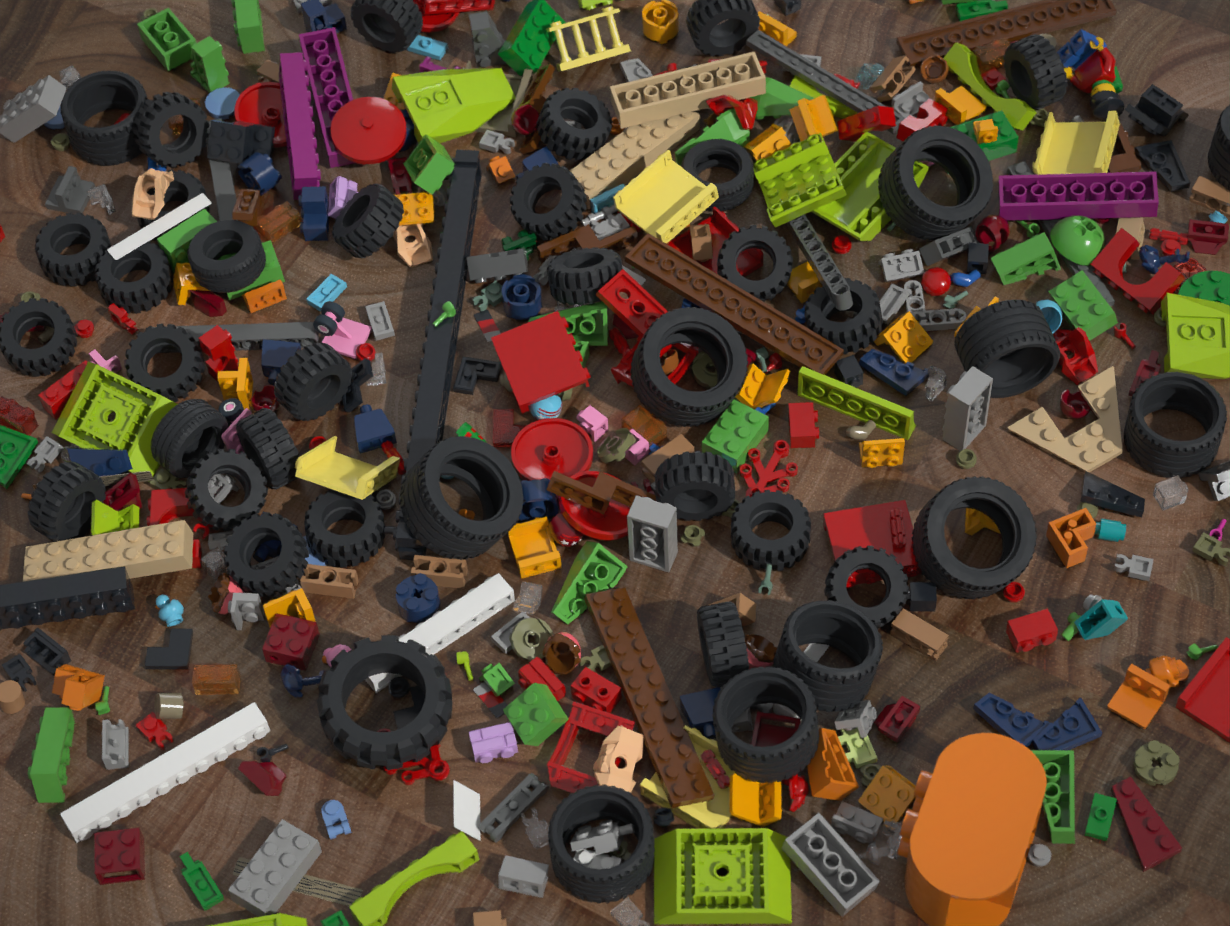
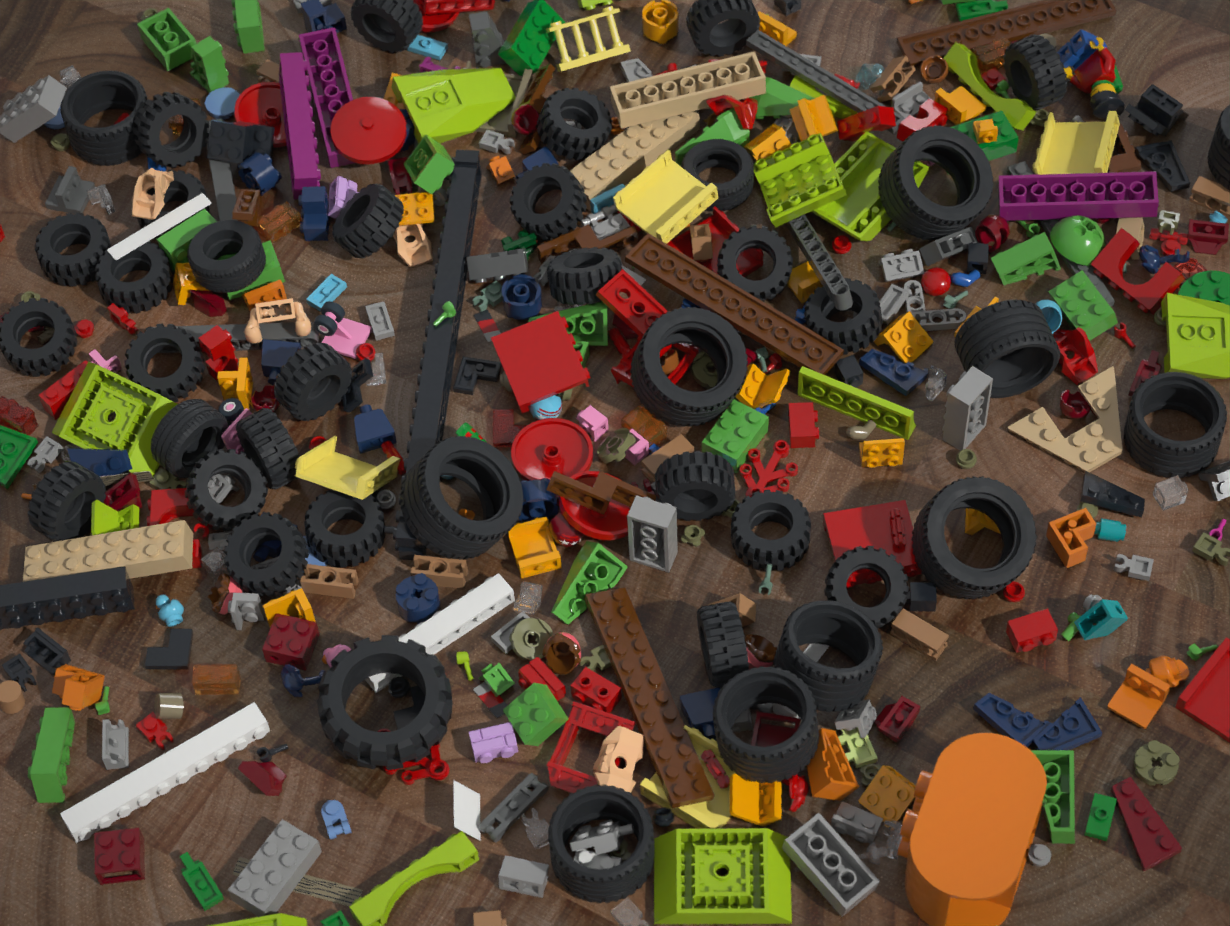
(273, 312): none -> light nougat torso
(1168, 221): none -> olive plate

